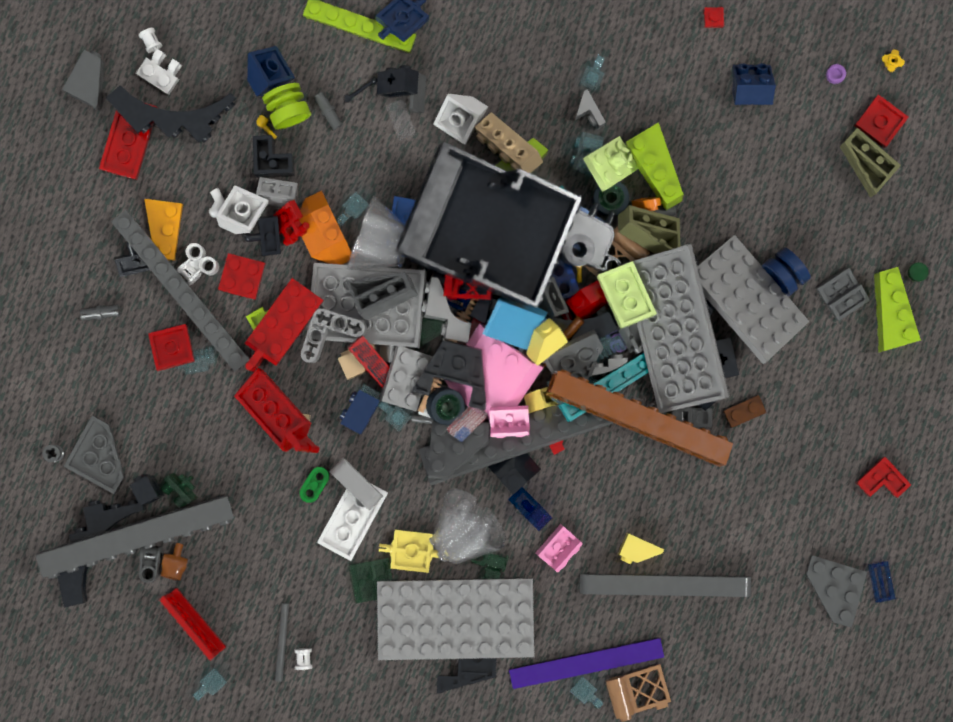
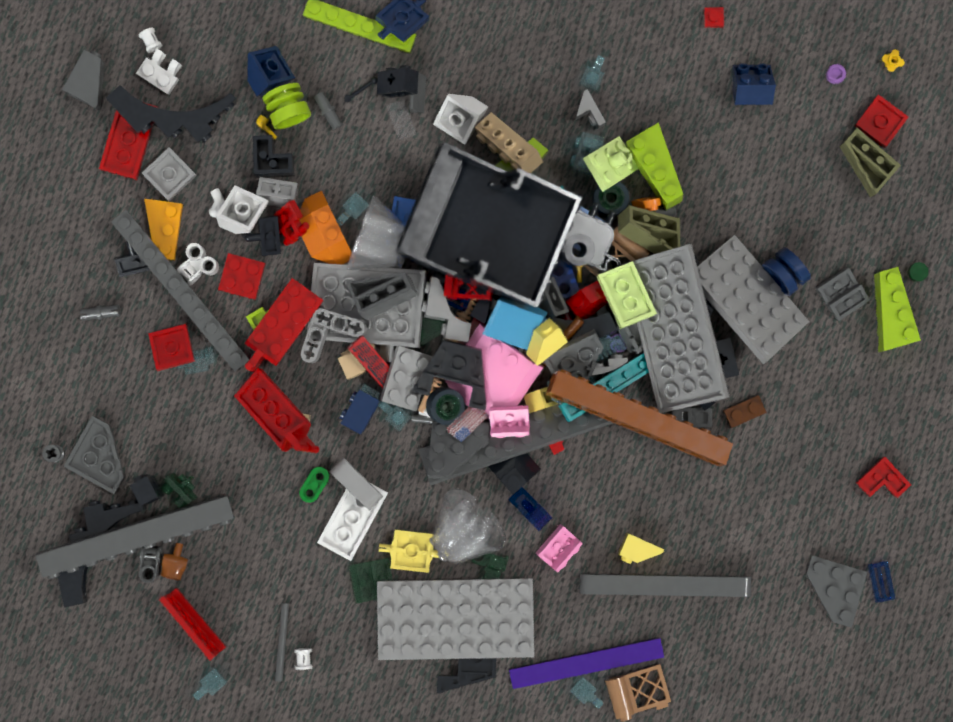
(169, 174): none -> light grey plate

